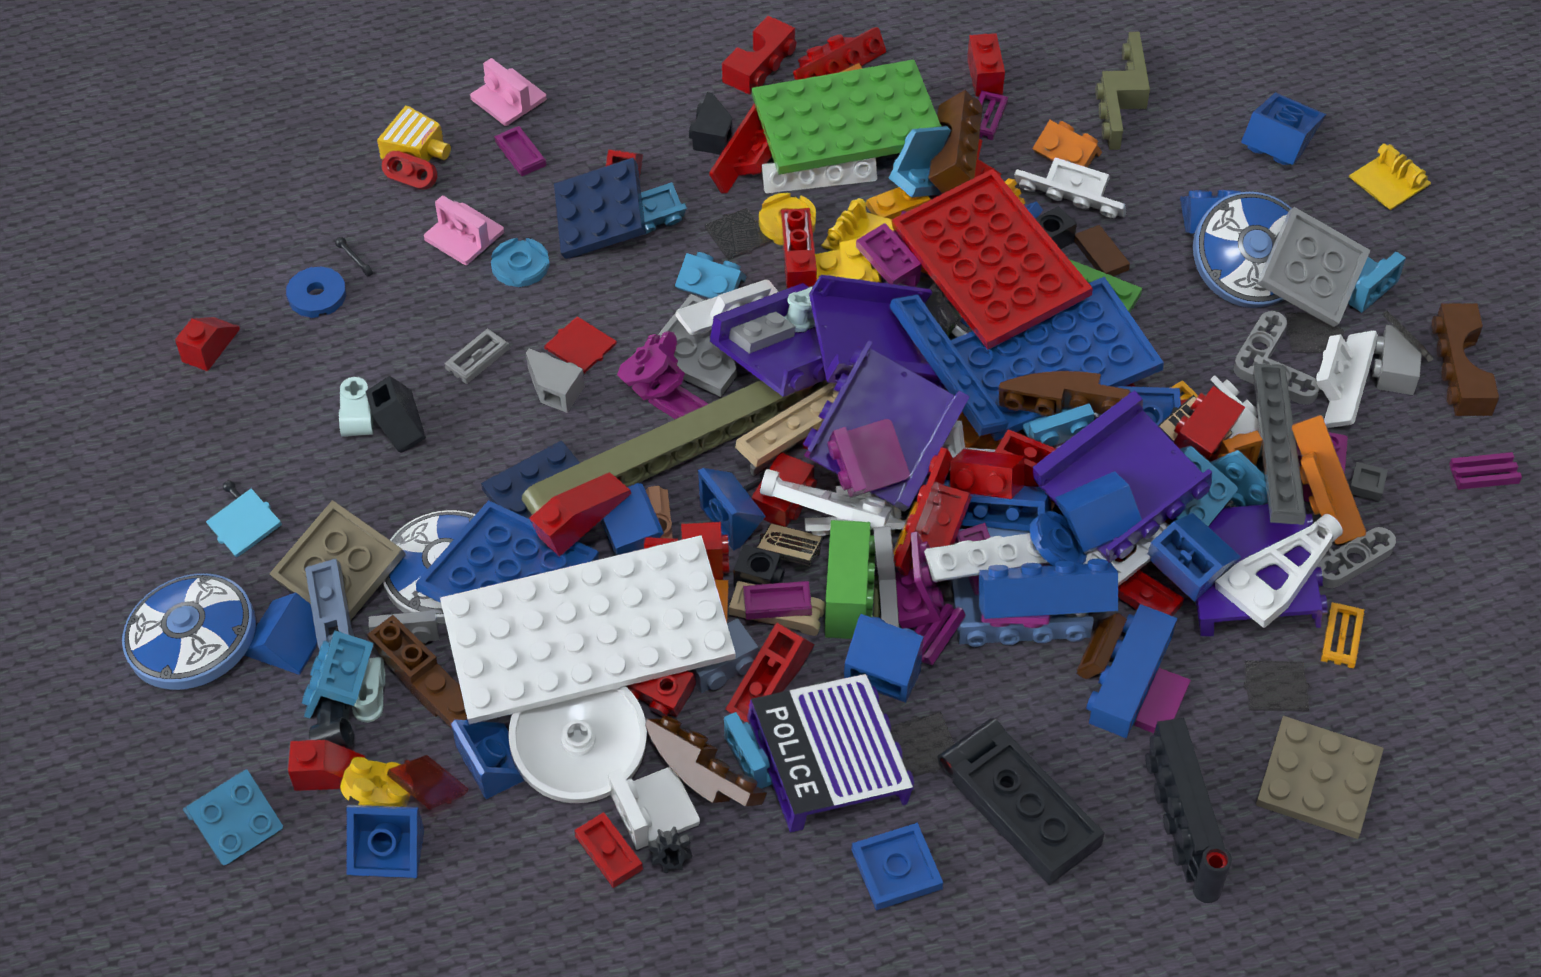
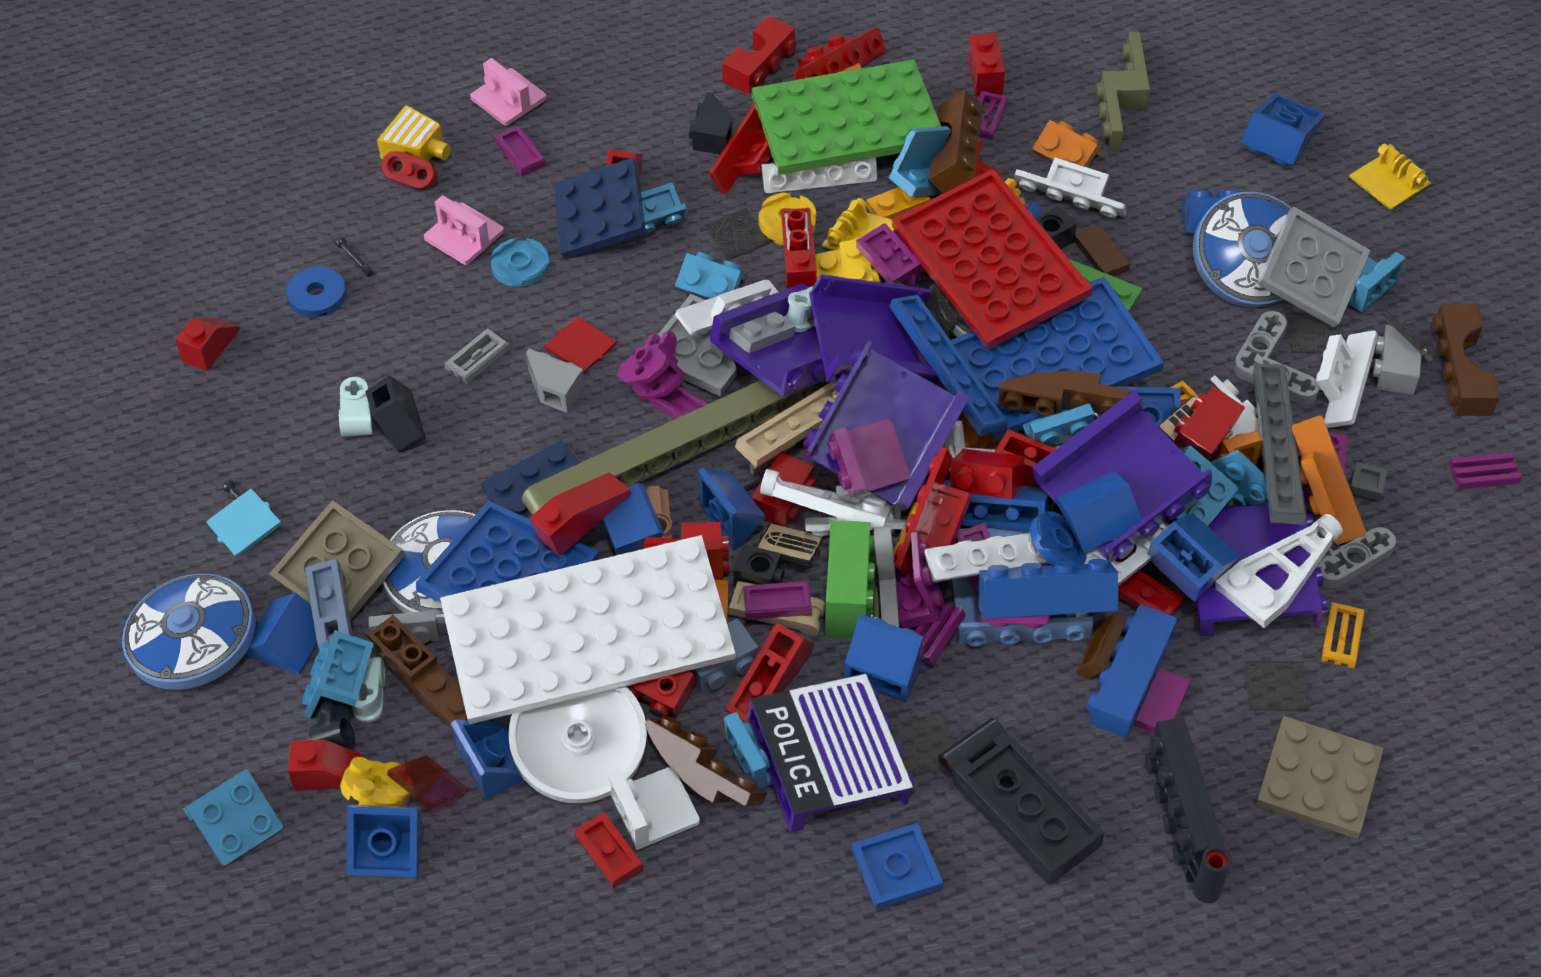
(676, 843): black gear -> none

